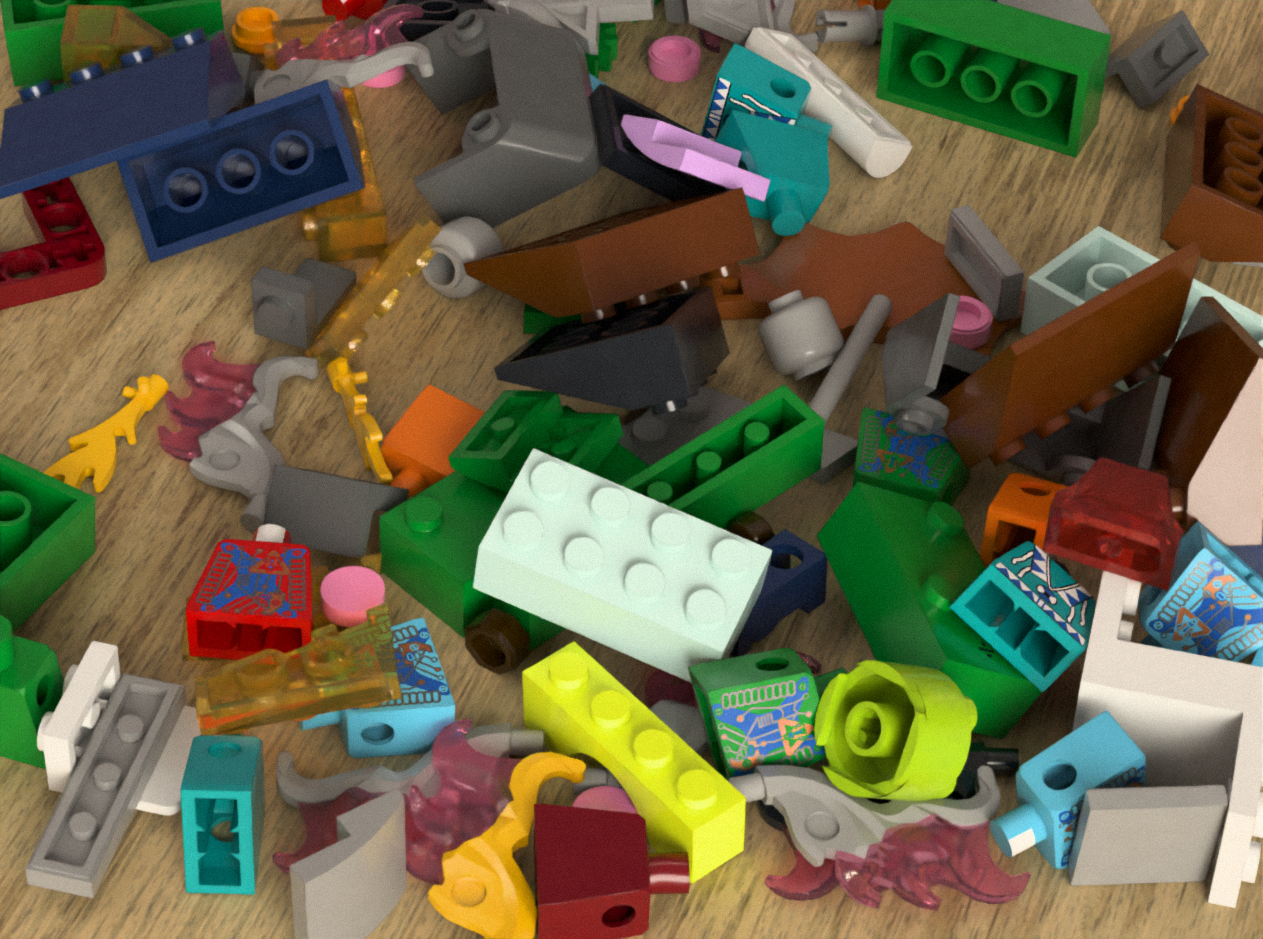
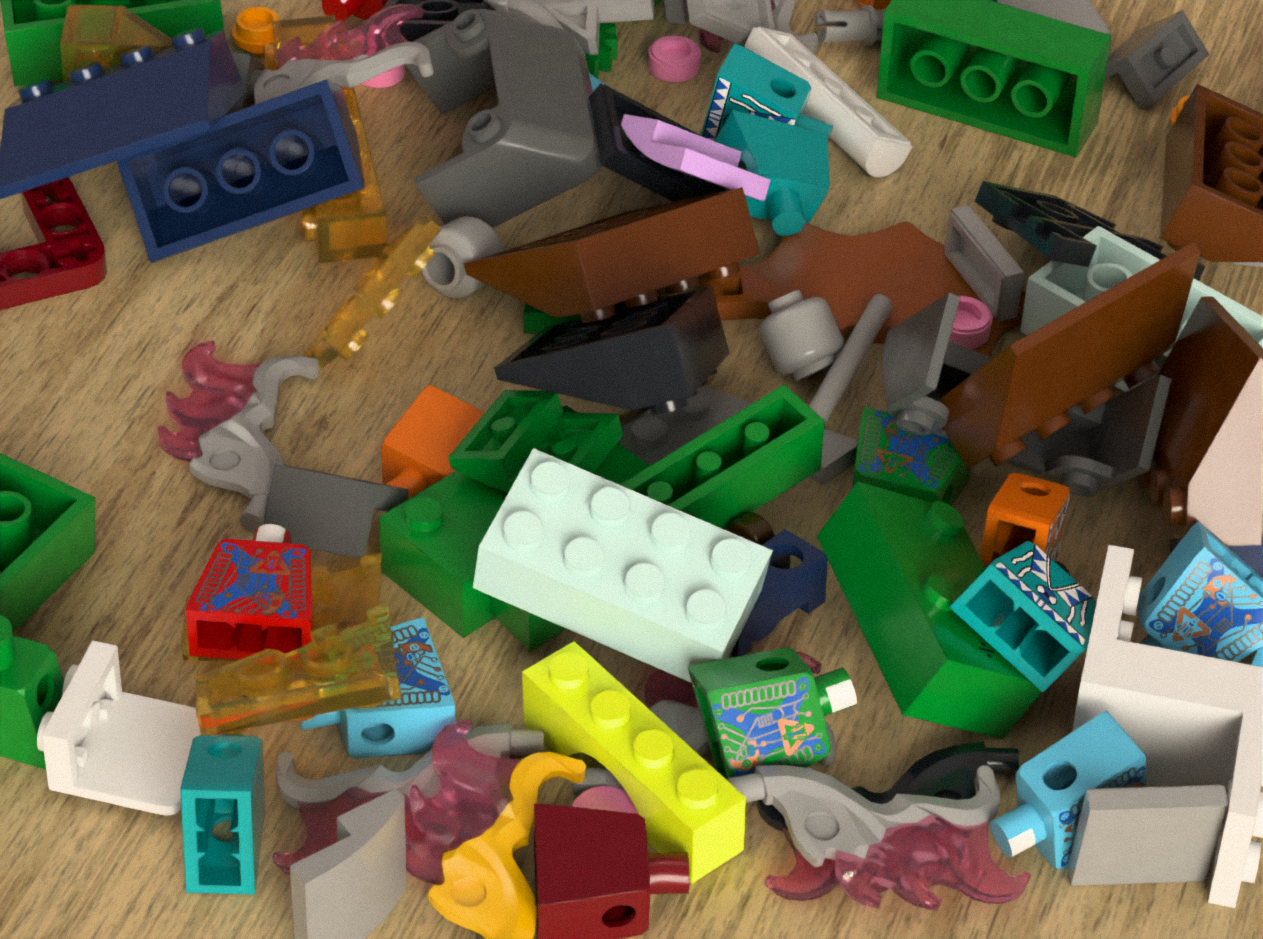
(95, 449): yellow piece -> none
(106, 786): light grey tile -> none
(299, 304): dark grey bracket -> none
(349, 593): bright pink tile -> none
(364, 424): yellow piece -> none
(497, 641): dark brown tile -> none
(894, 731): lime brick -> none
(1054, 224): none -> black wing
(1117, 523): clear red slope -> none

